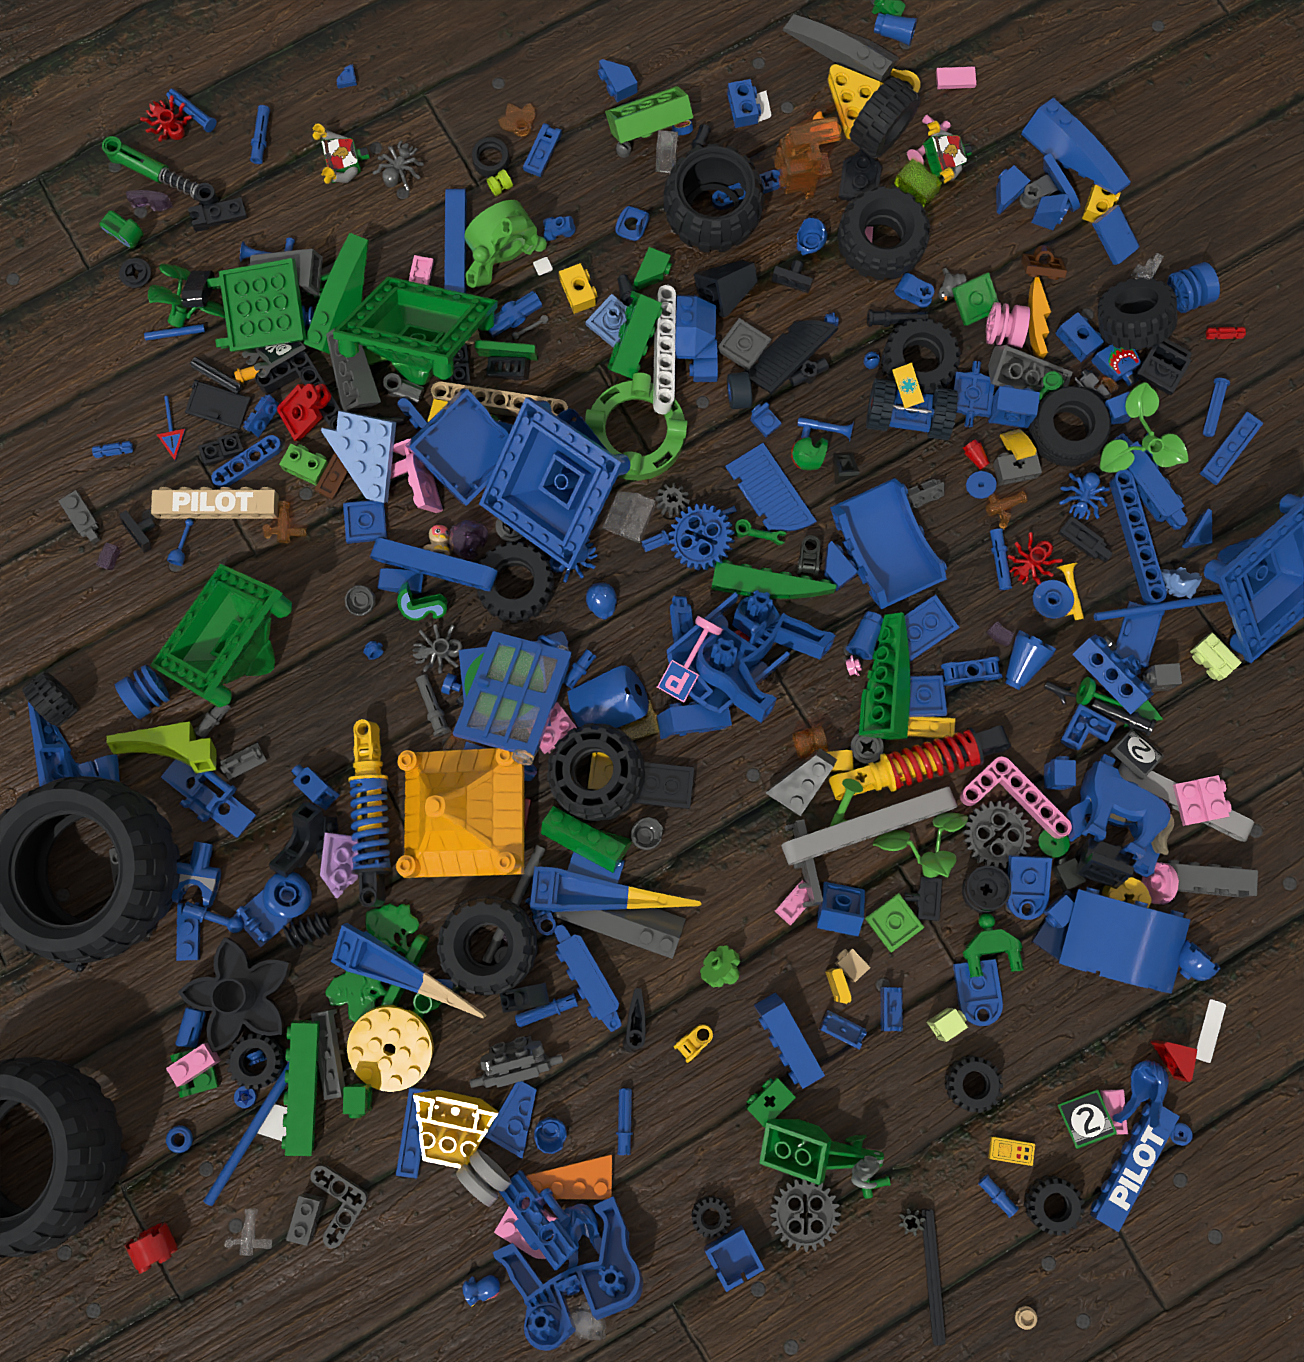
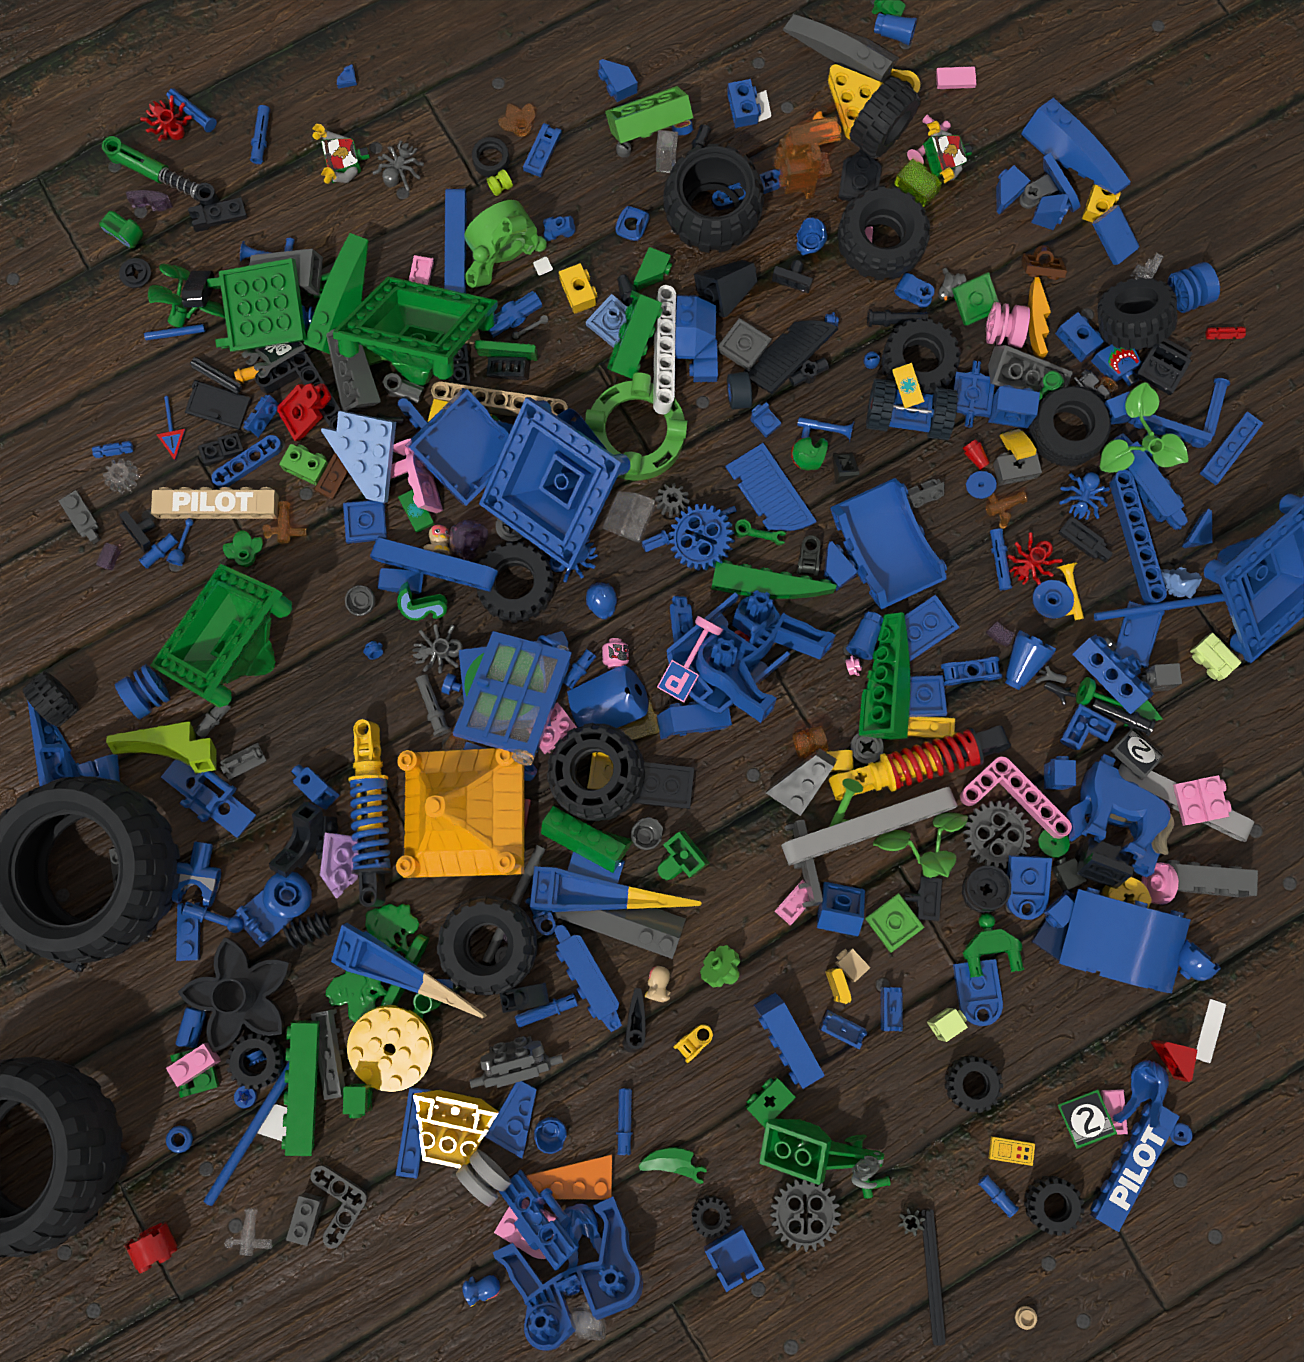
(128, 472): none -> clear gear
(158, 550): none -> blue pin
(242, 546): none -> green plate
(418, 517): none -> green tile
(615, 653): none -> bright pink head
(658, 980): none -> tan animal
(673, 1160): none -> green piece
(683, 857): none -> green brick
(1050, 675): none -> dark grey bar
(1164, 426): none -> blue plate

